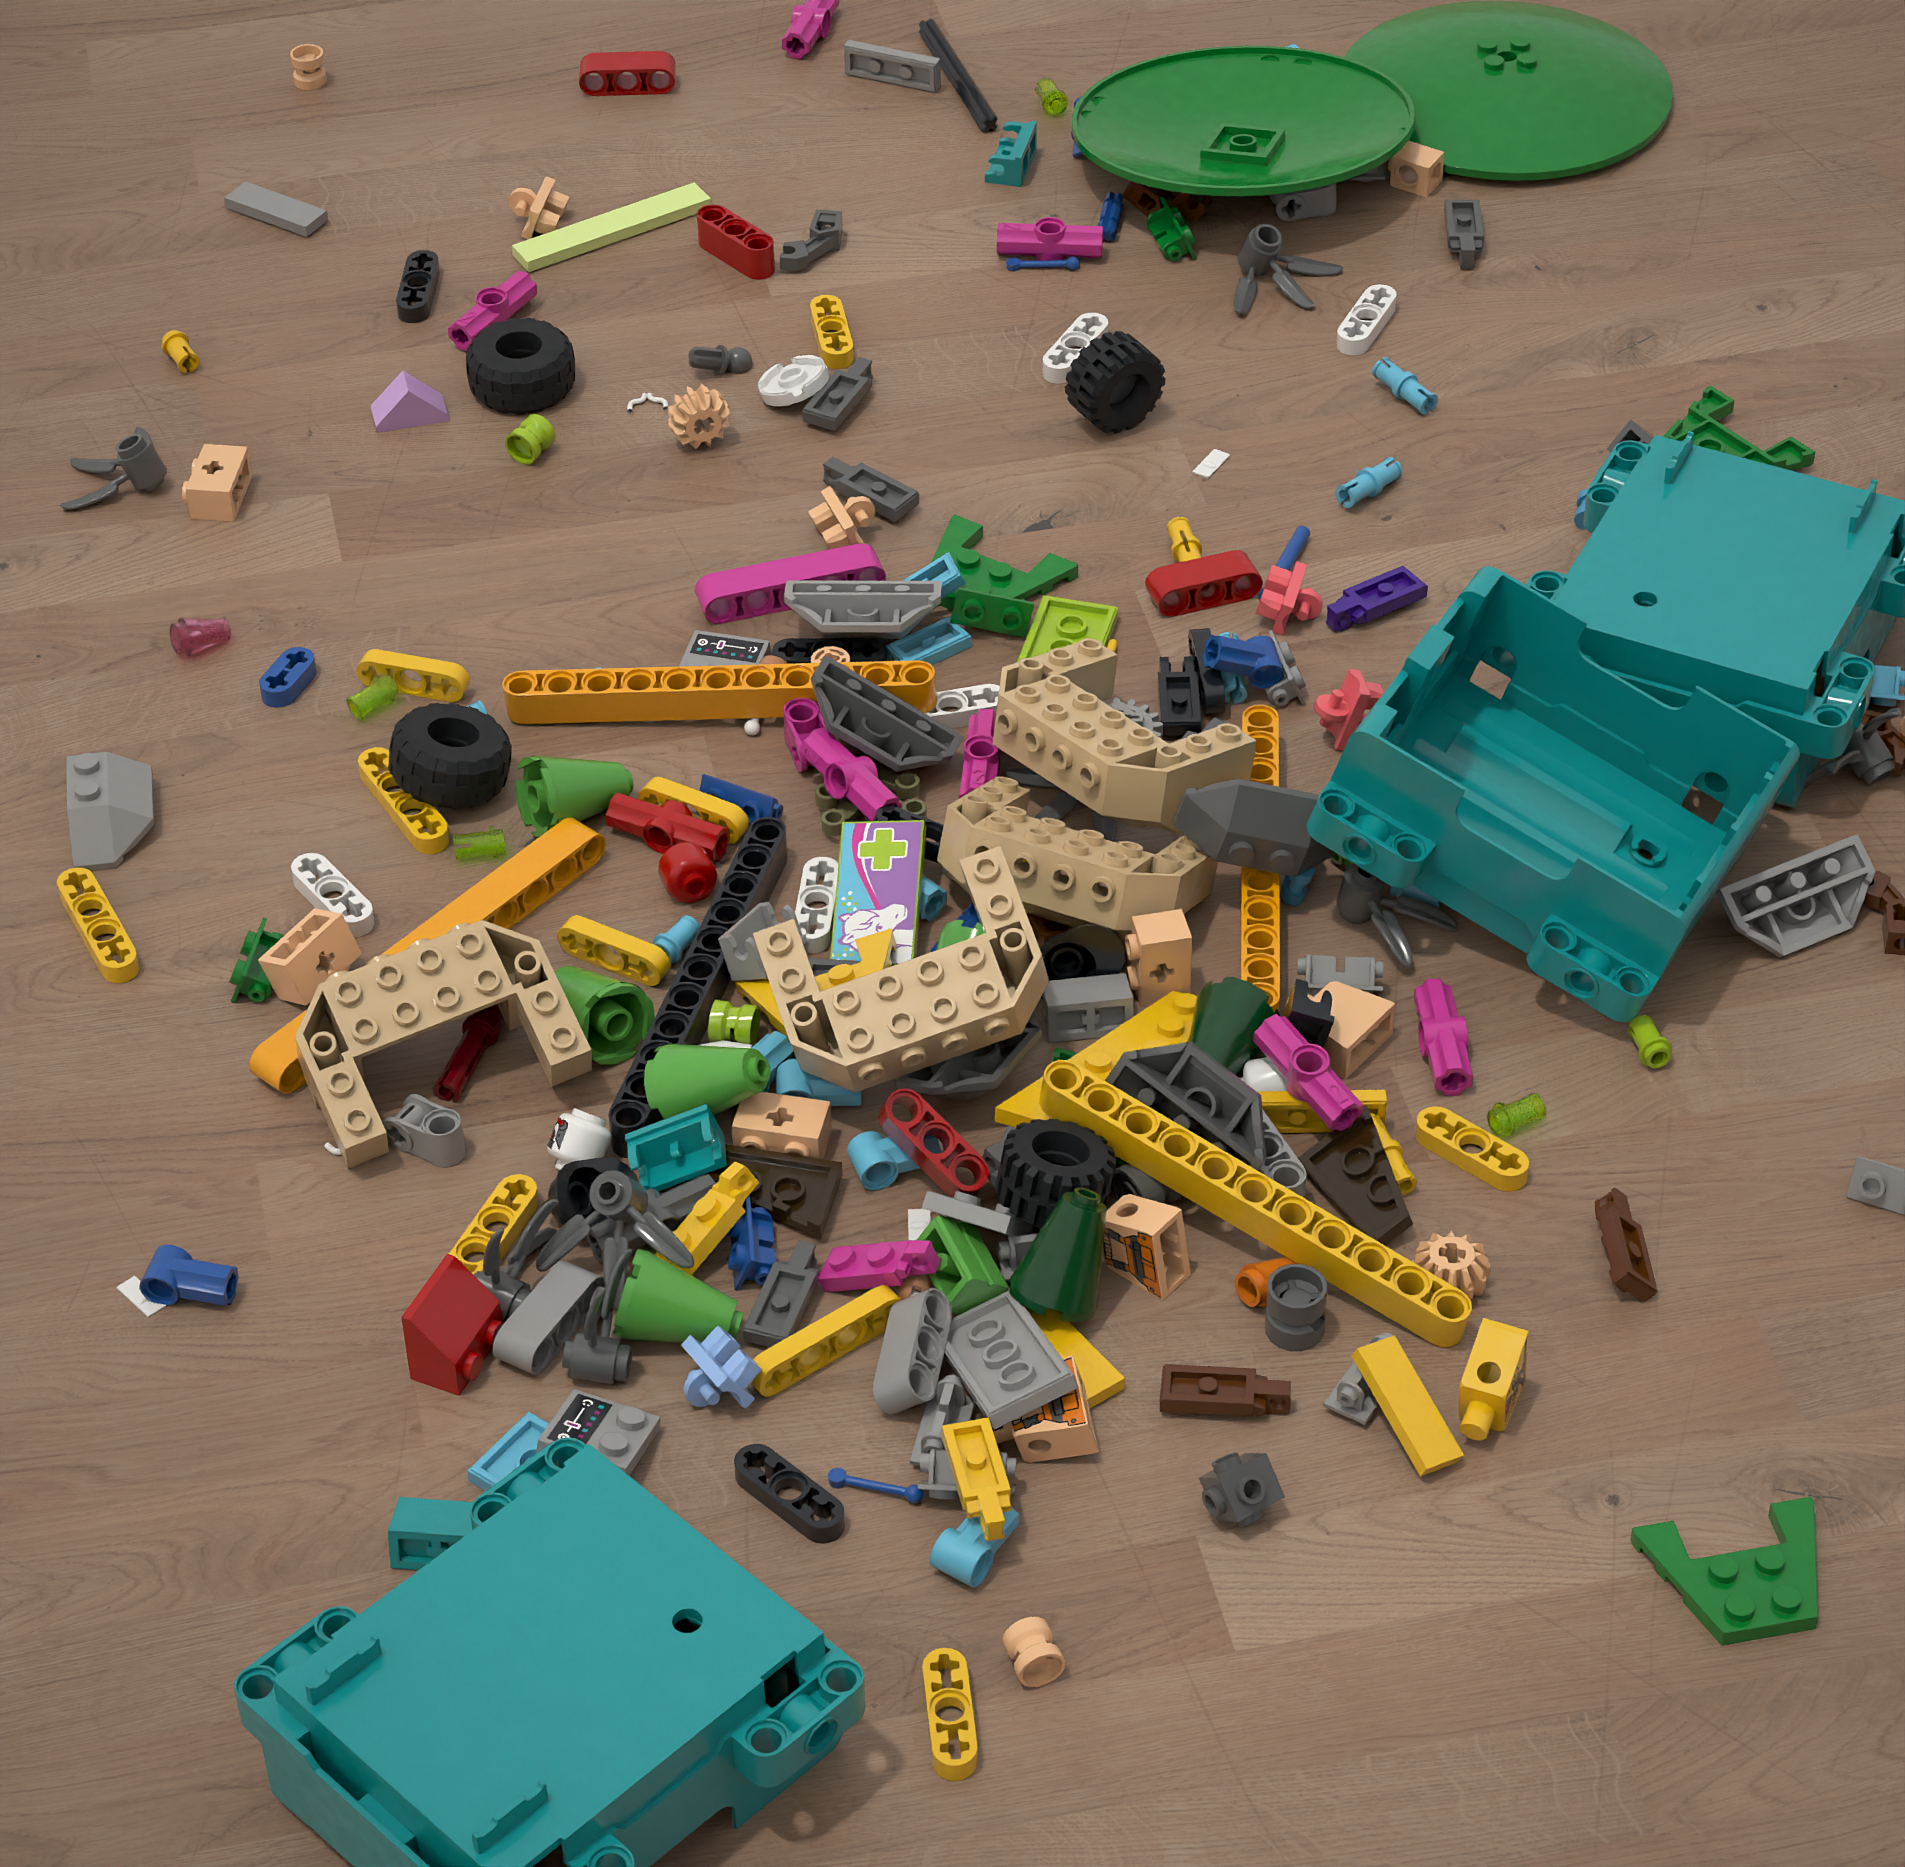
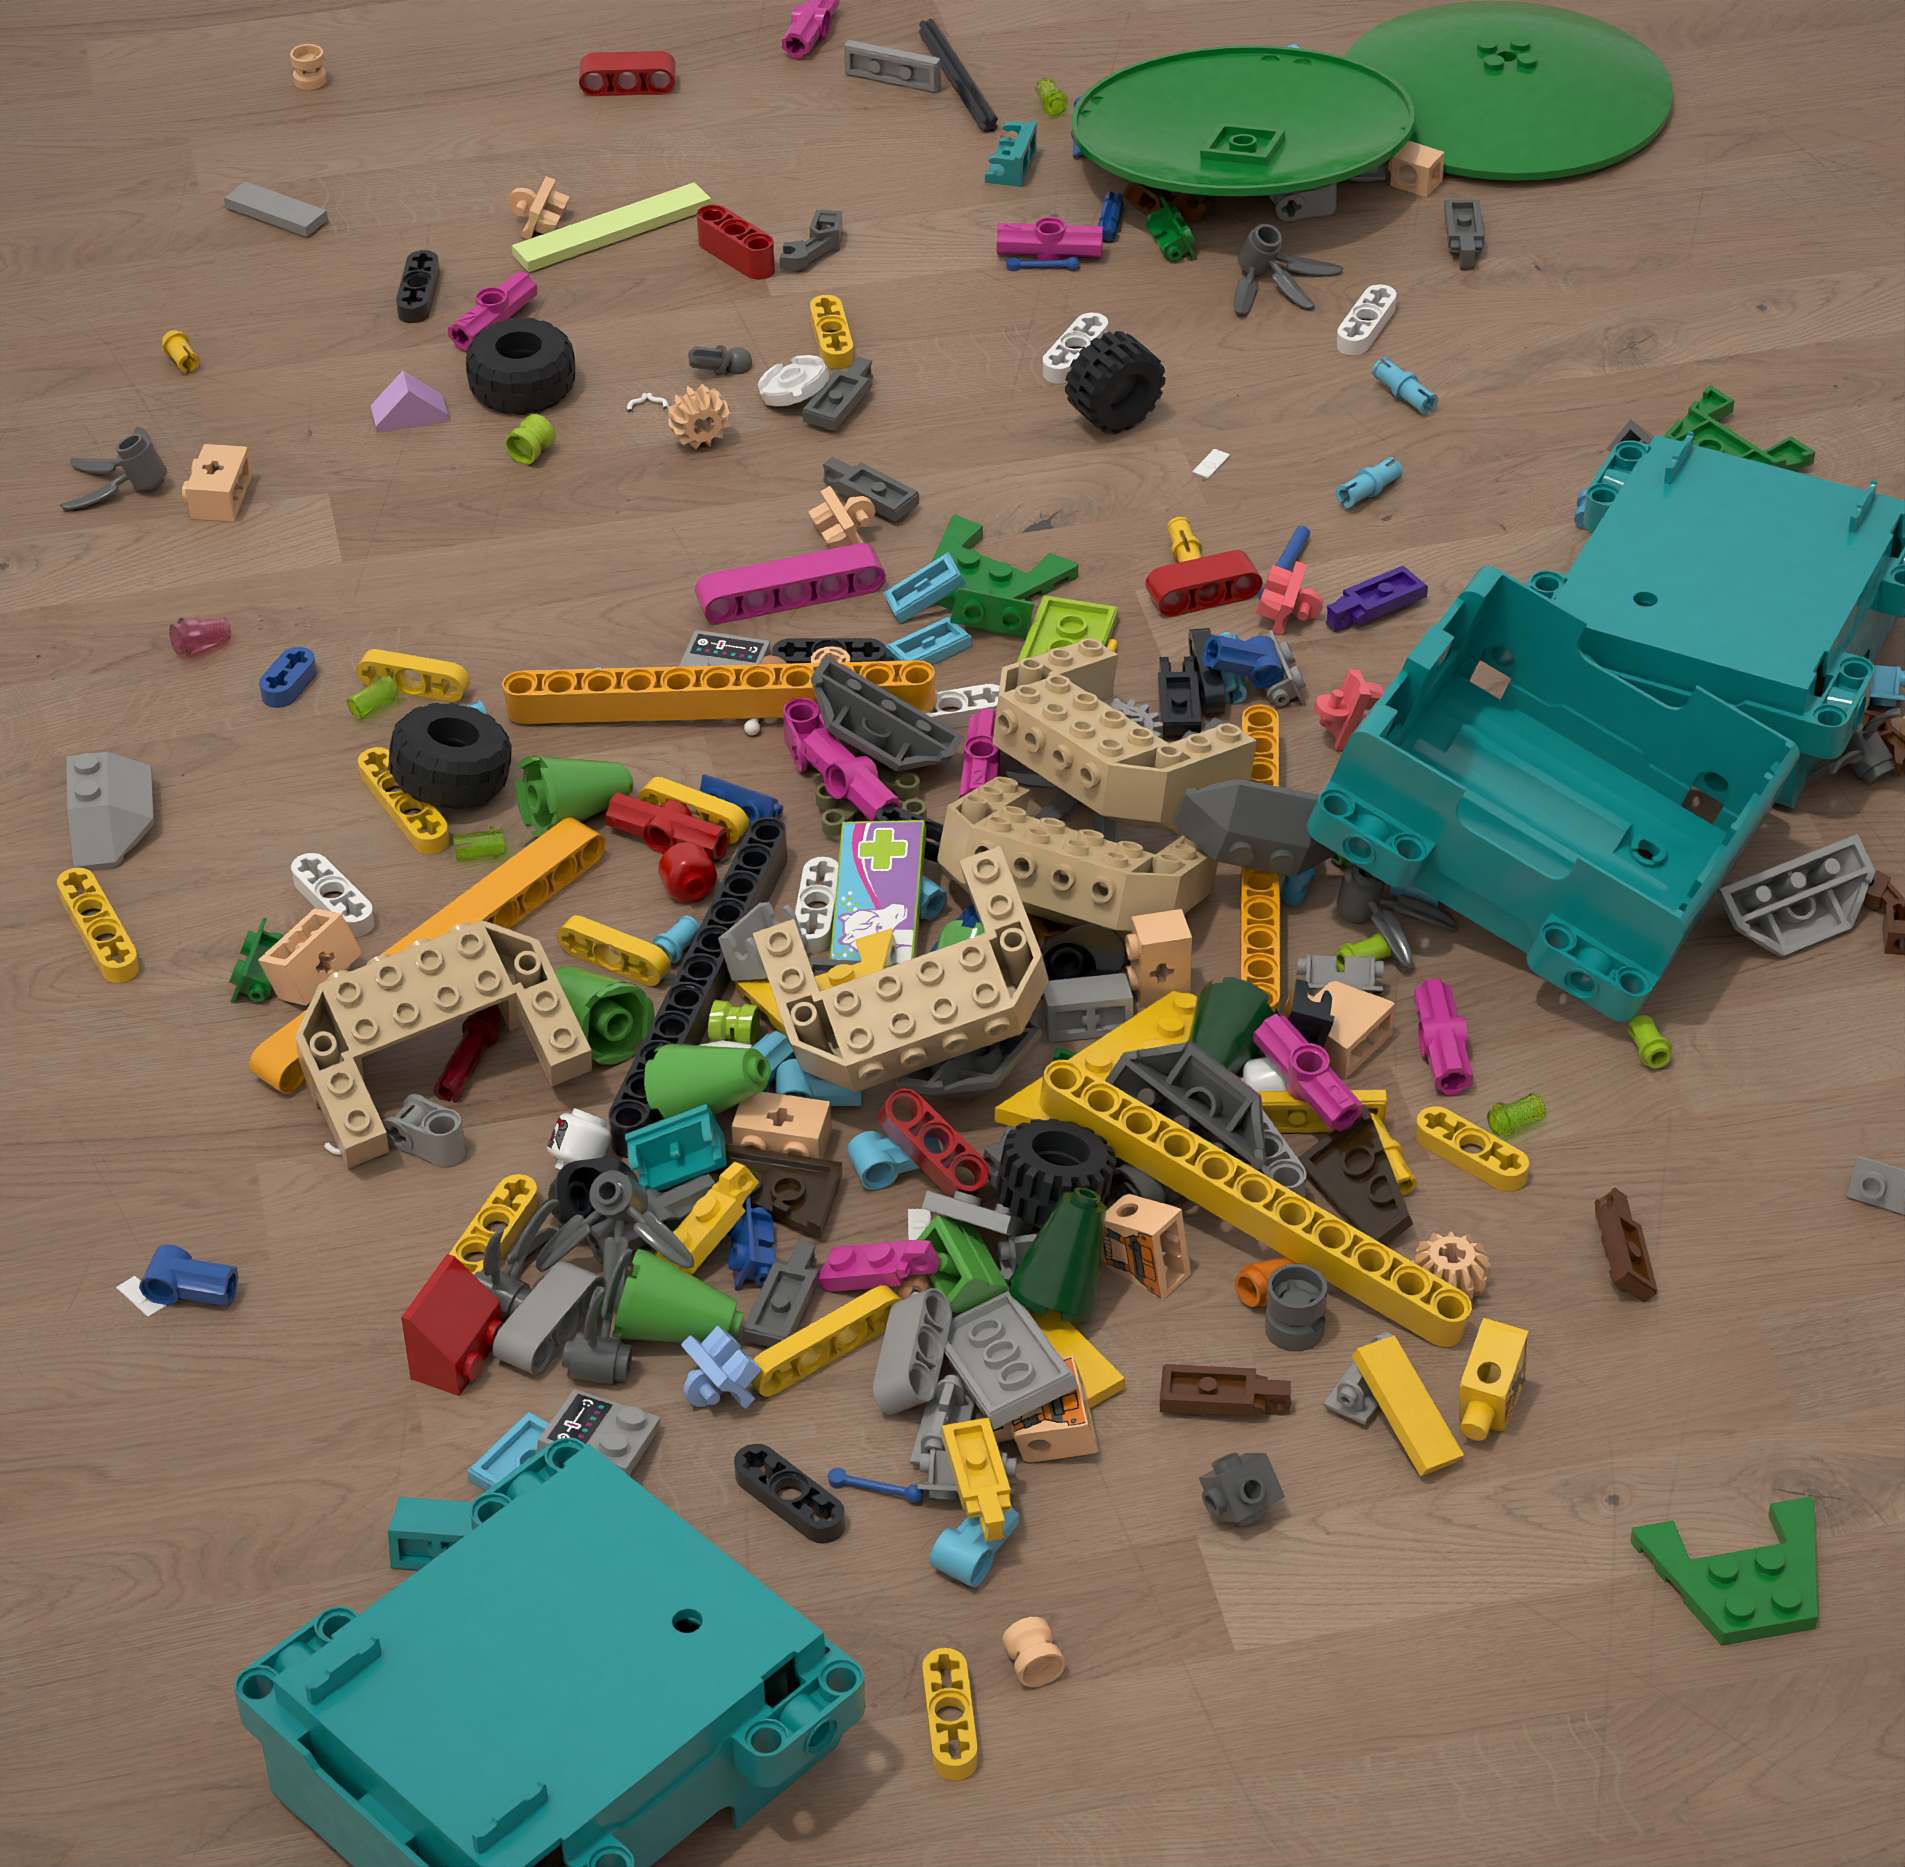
(863, 607): light grey wedge -> none
(1373, 946): none -> lime pin

